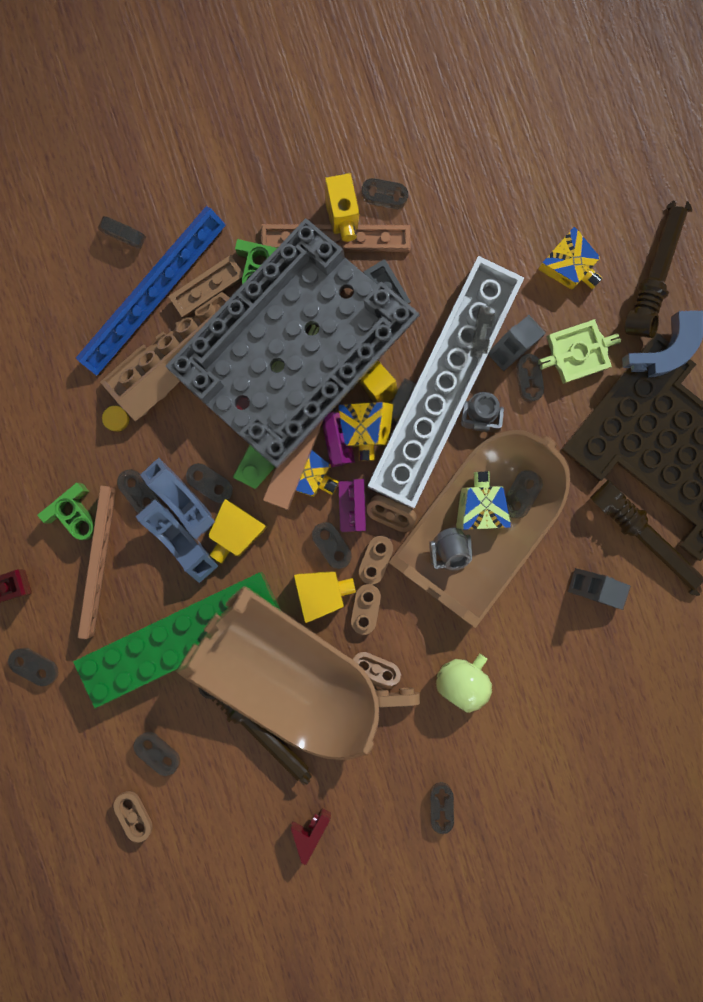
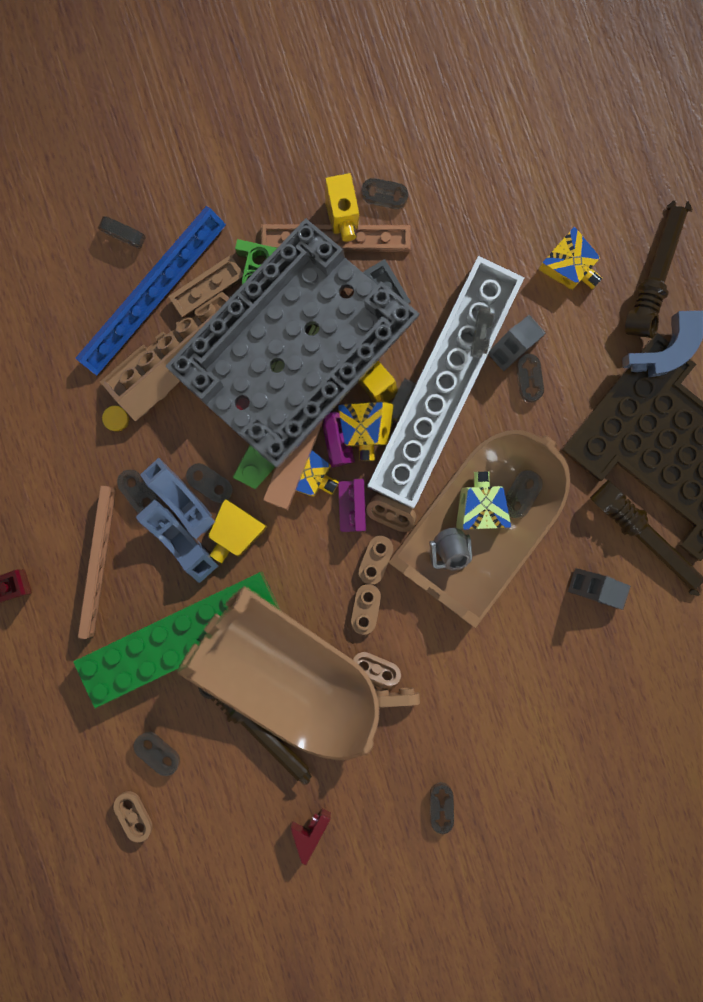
(32, 665): clear smoke plate -> none
(77, 517): bright green tile -> none
(321, 593): yellow torso -> none
(331, 545): clear smoke plate -> none
(465, 683): yellowish green piece -> none
(482, 410): flat silver piece -> none
(579, 351): yellowish green plate -> none

